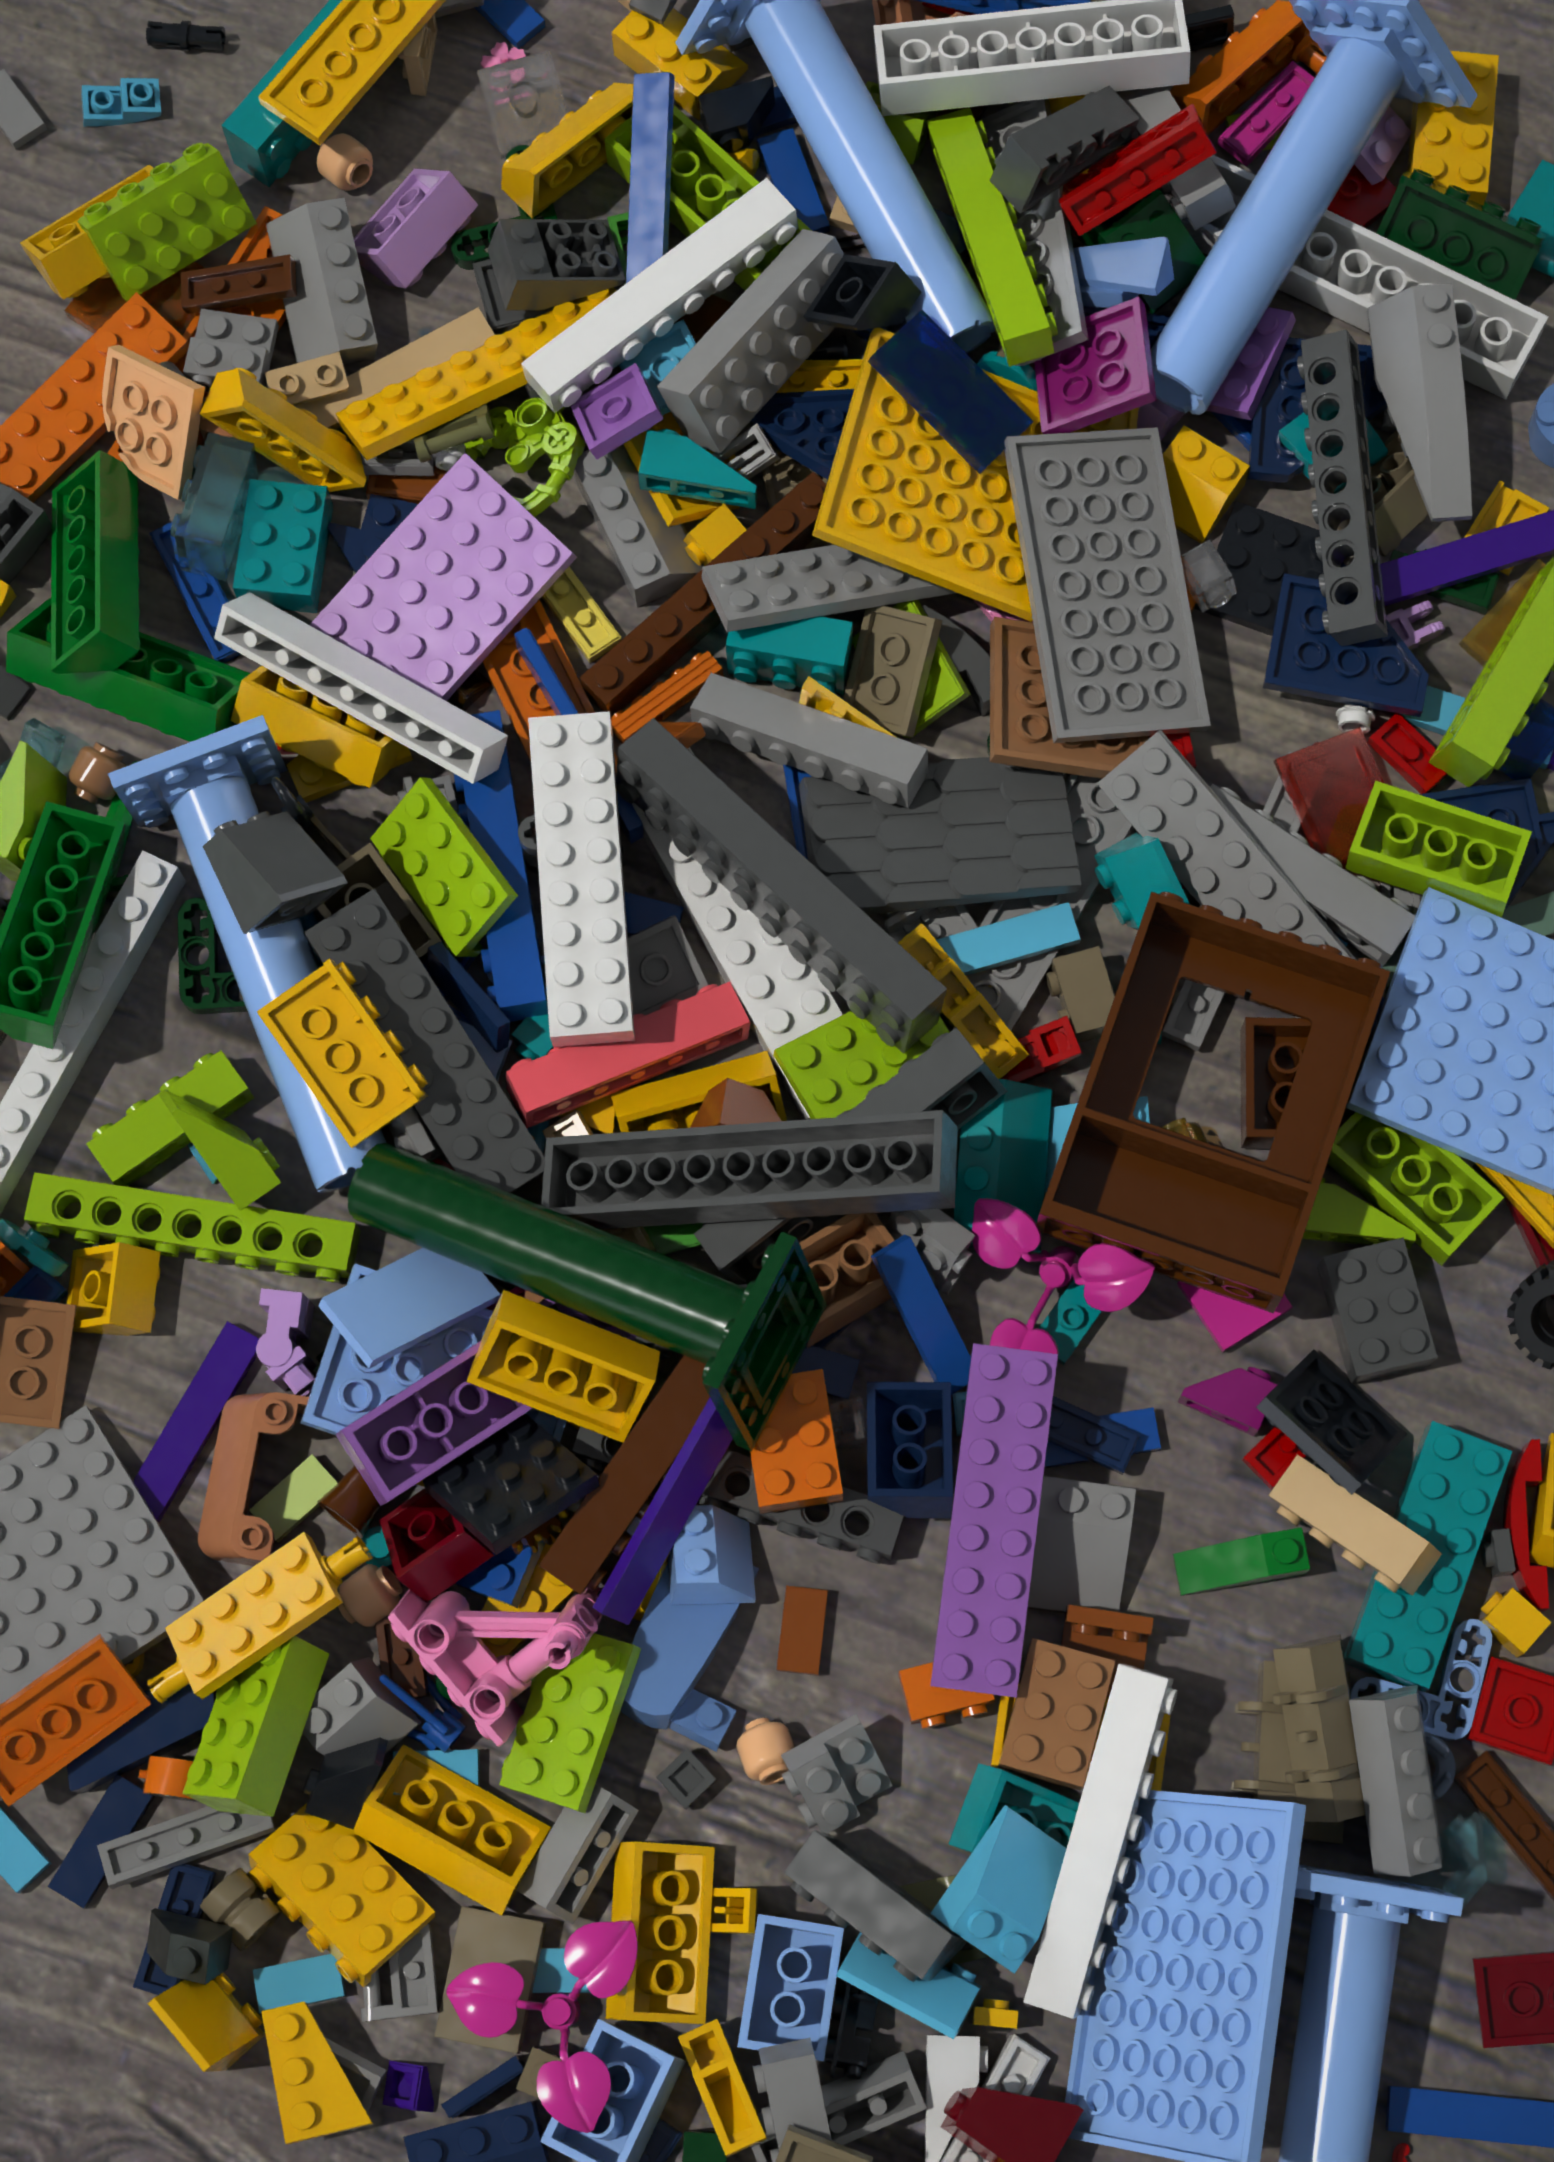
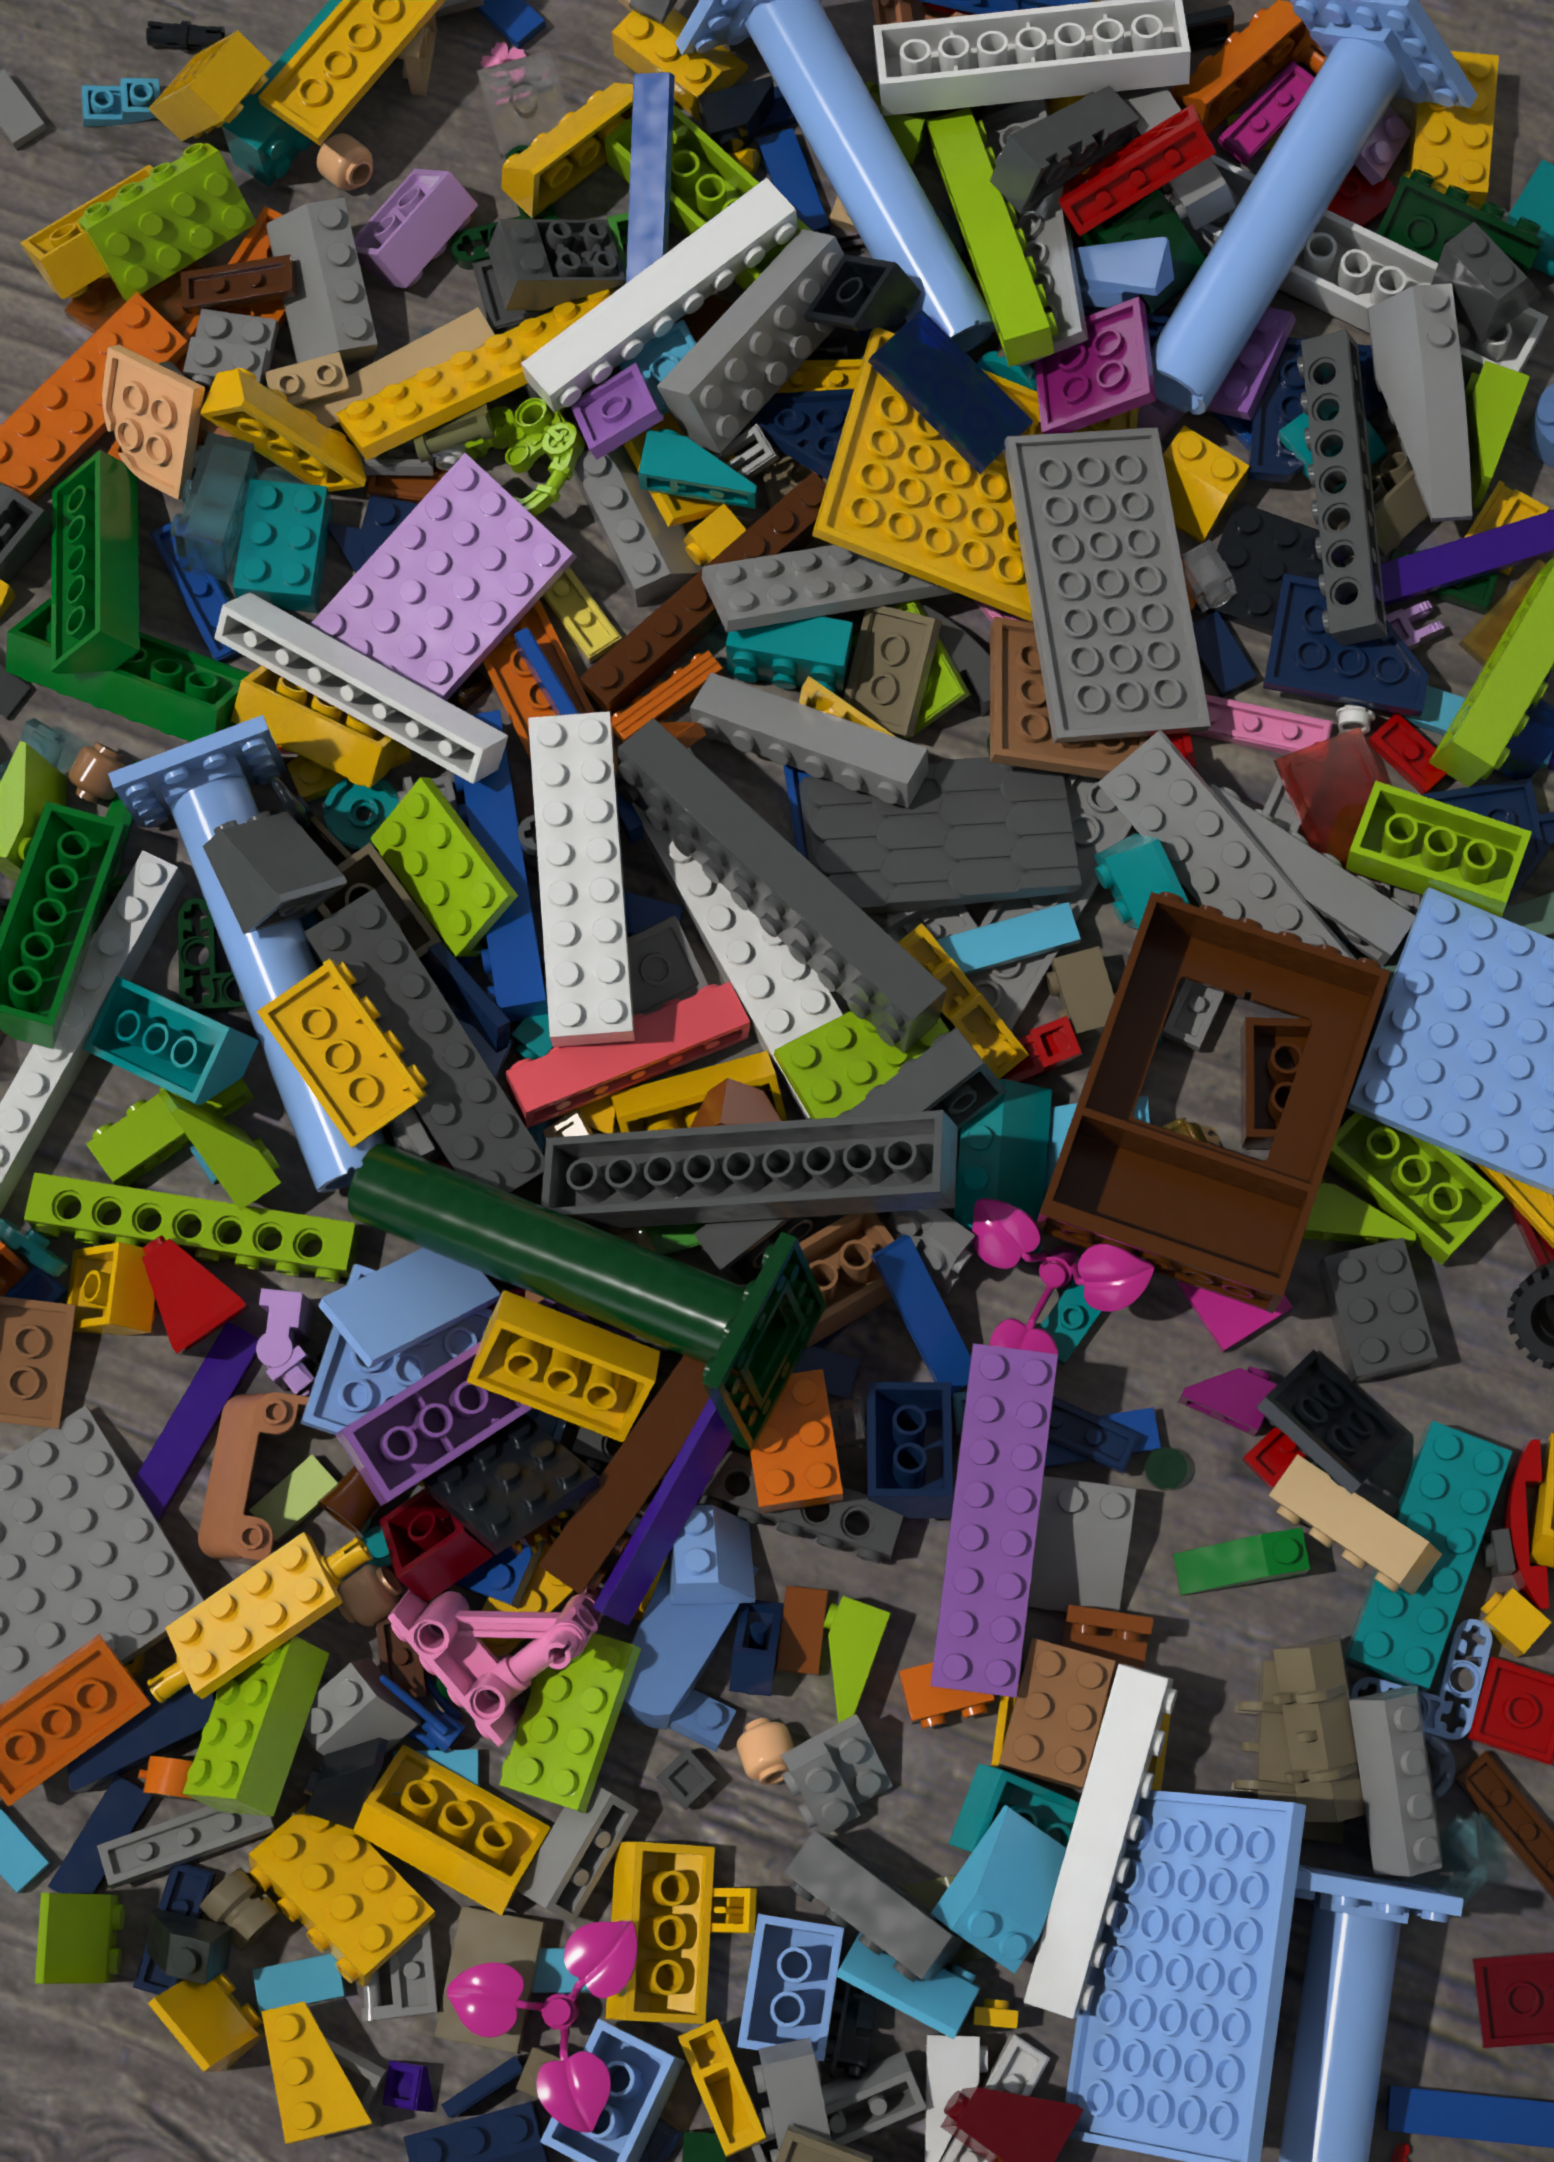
(78, 1938): none -> lime slope
(168, 1043): none -> teal slope
(188, 1295): none -> red slope
(211, 87): none -> yellow brick
(345, 804): none -> teal plate
(756, 1648): none -> dark blue slope
(853, 1646): none -> lime slope
(1165, 1468): none -> clear green tile
(1221, 655): none -> dark blue tile
(1262, 726): none -> bright pink tile
(1484, 282): none -> dark grey slope
(1490, 411): none -> lime slope

